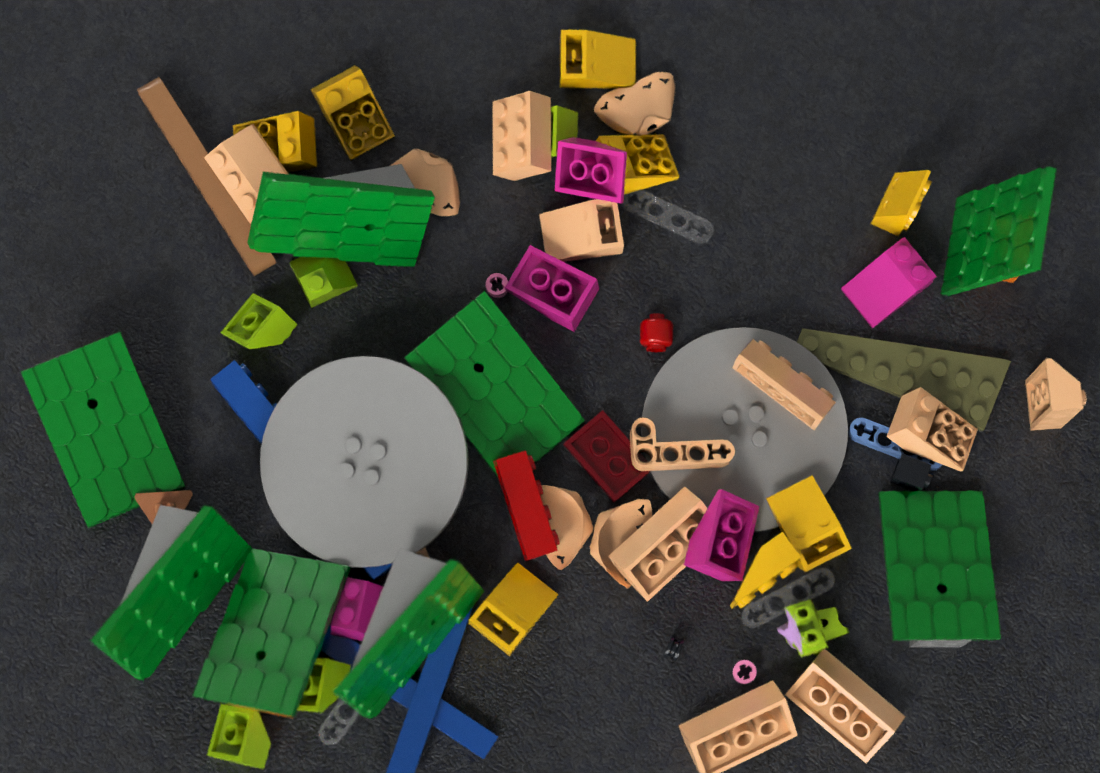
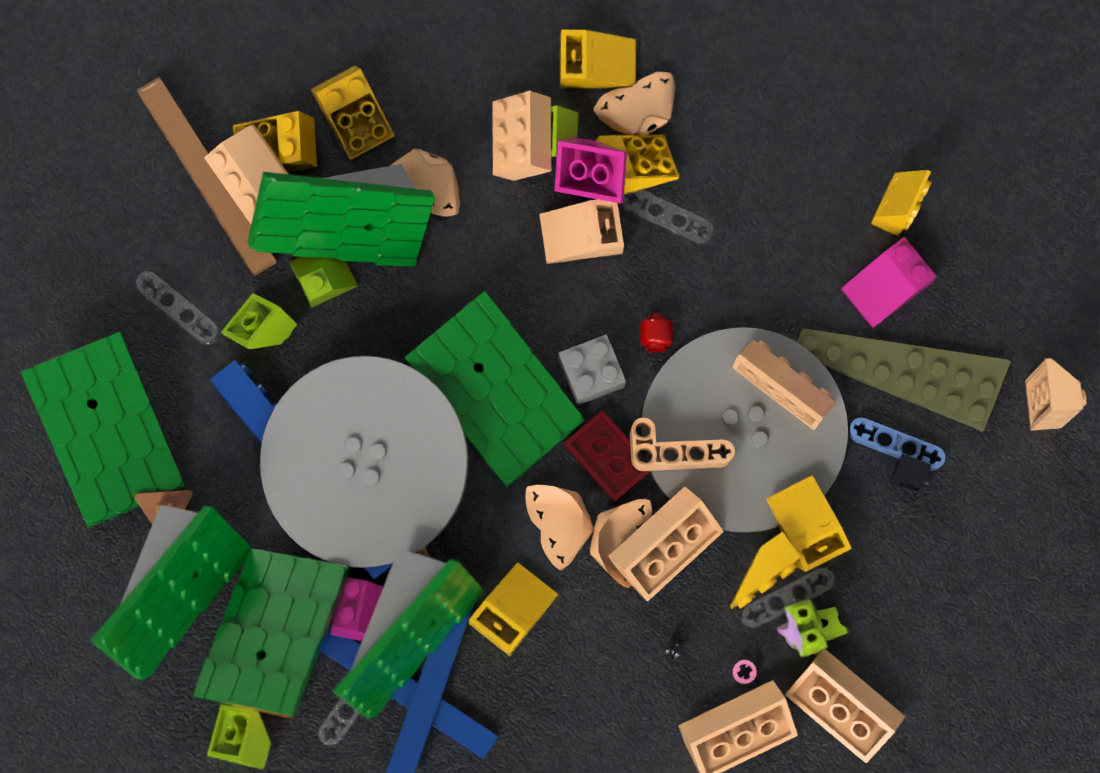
(177, 307): none -> clear beam
(323, 680): lime slope -> none
(496, 276): bright pink bush -> none
(526, 506): red brick -> none
(553, 287): dark pink slope -> none
(591, 370): none -> light grey brick
(723, 538): dark pink slope -> none
(931, 430): light nougat slope -> none
(943, 545): green piece -> none
(999, 232): green piece -> none

